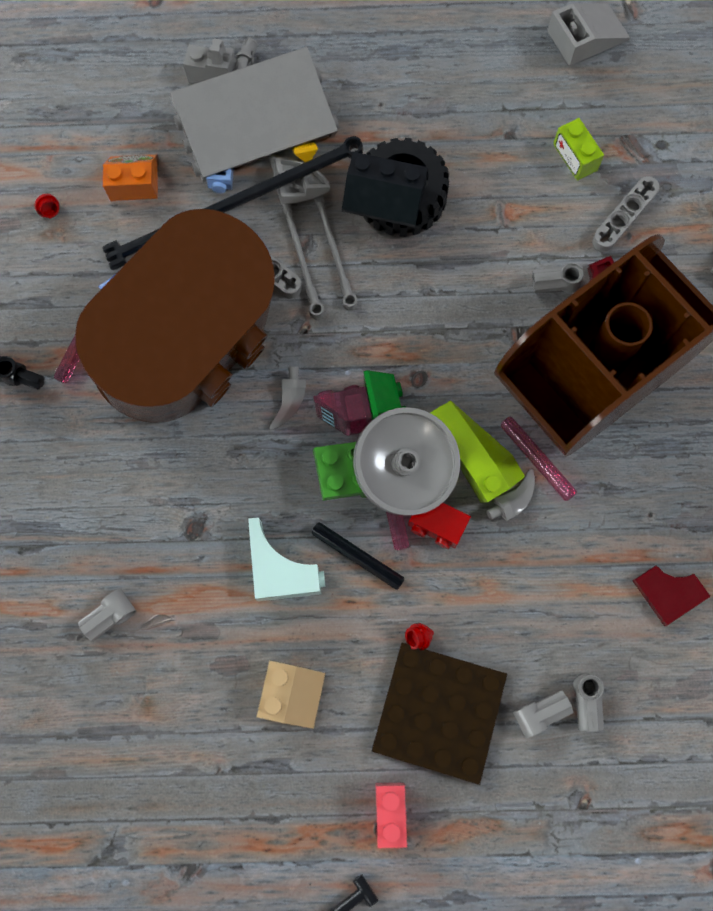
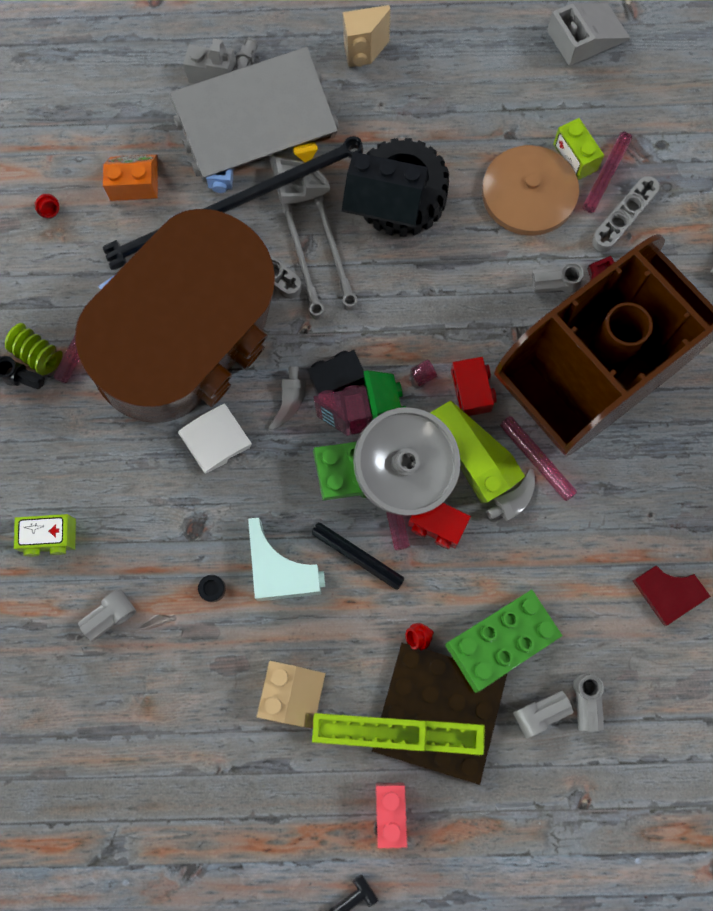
(32, 349): none -> lime piece
(44, 534): none -> brick
(211, 588): none -> black tile
(214, 438): none -> white slope
(337, 373): none -> black brick
(365, 34): none -> tan slope
(399, 733): none -> lime slope
(423, 372): none -> clear pink hose
(472, 386): none -> red brick
(503, 641): none -> bright green plate
(530, 190): none -> medium nougat dish
(607, 172): none -> clear pink axle

